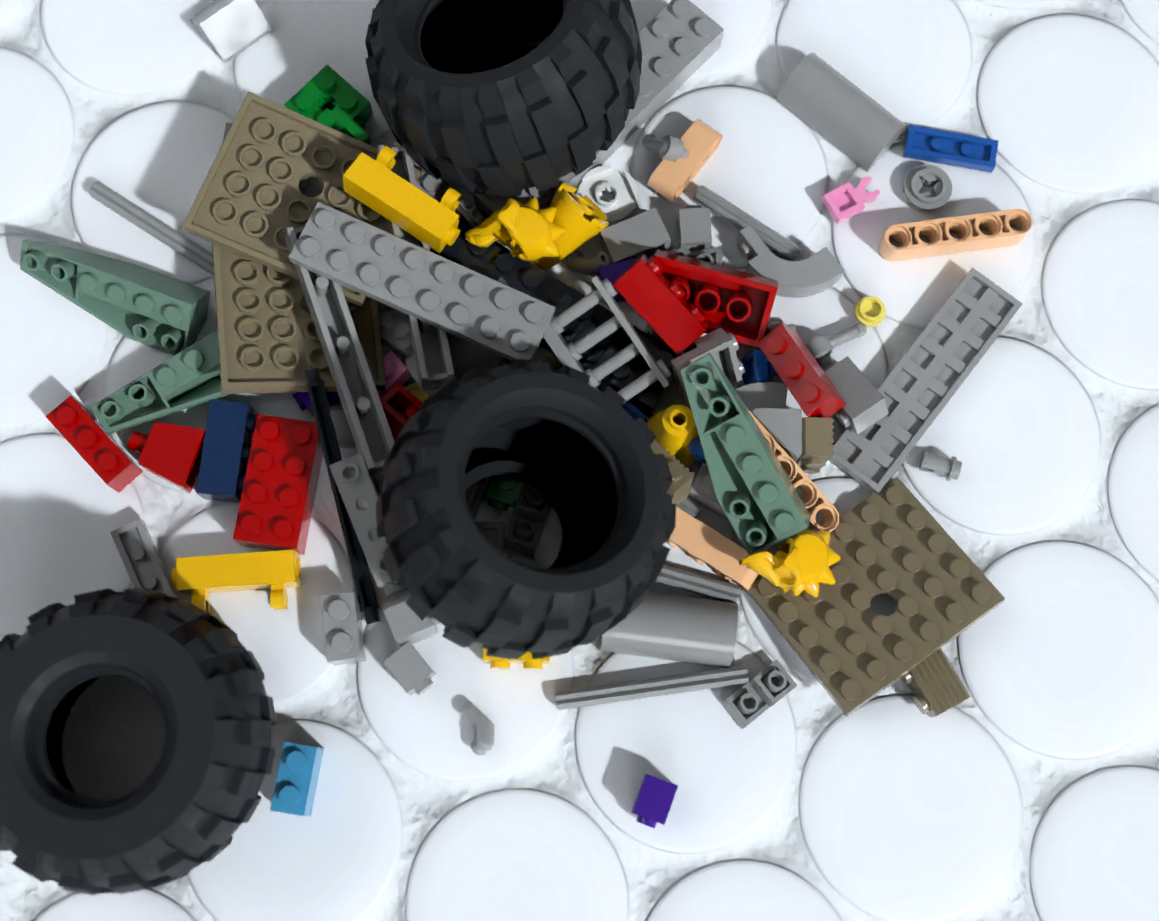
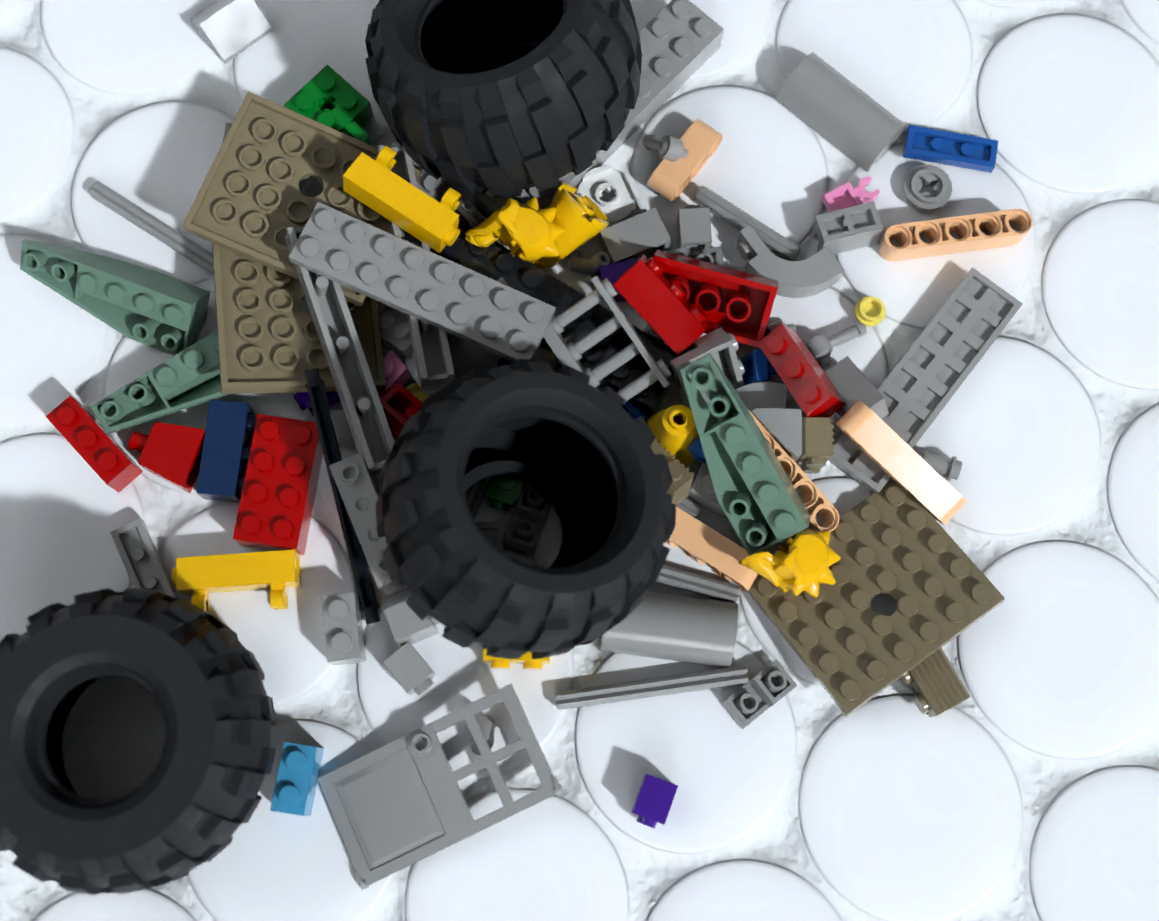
(407, 799): none -> light grey door
(848, 228): none -> light grey hinge
(901, 462): none -> beam

